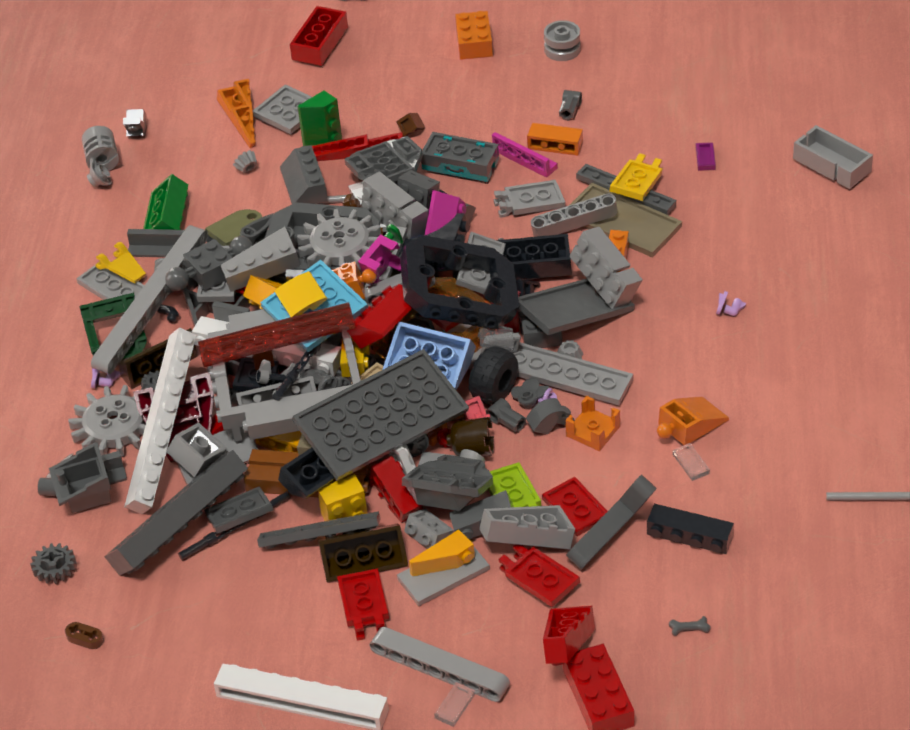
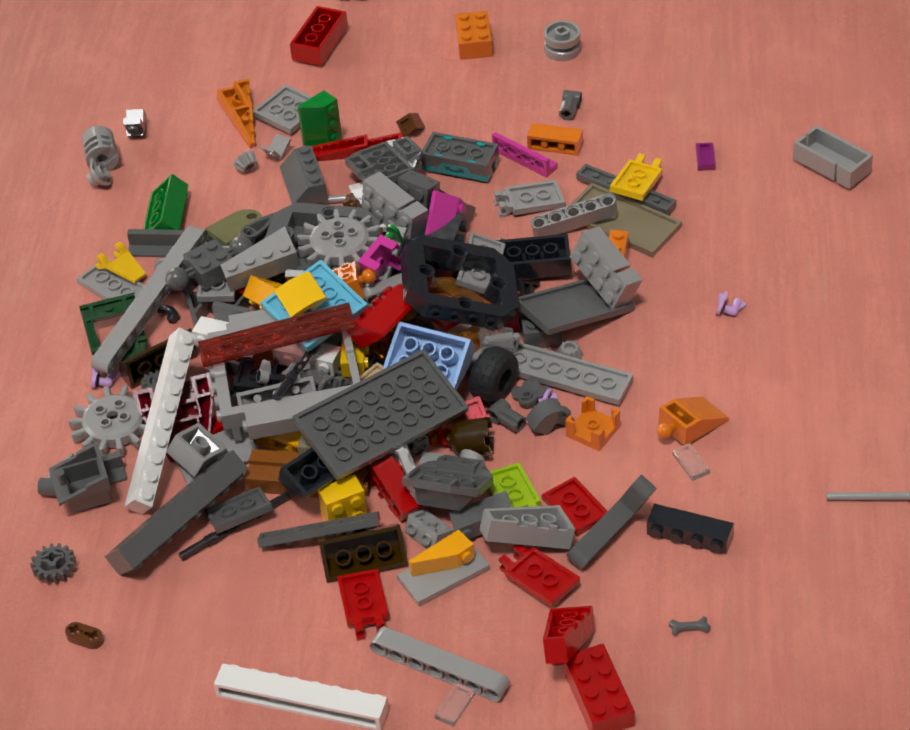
(278, 146): none -> light grey bracket

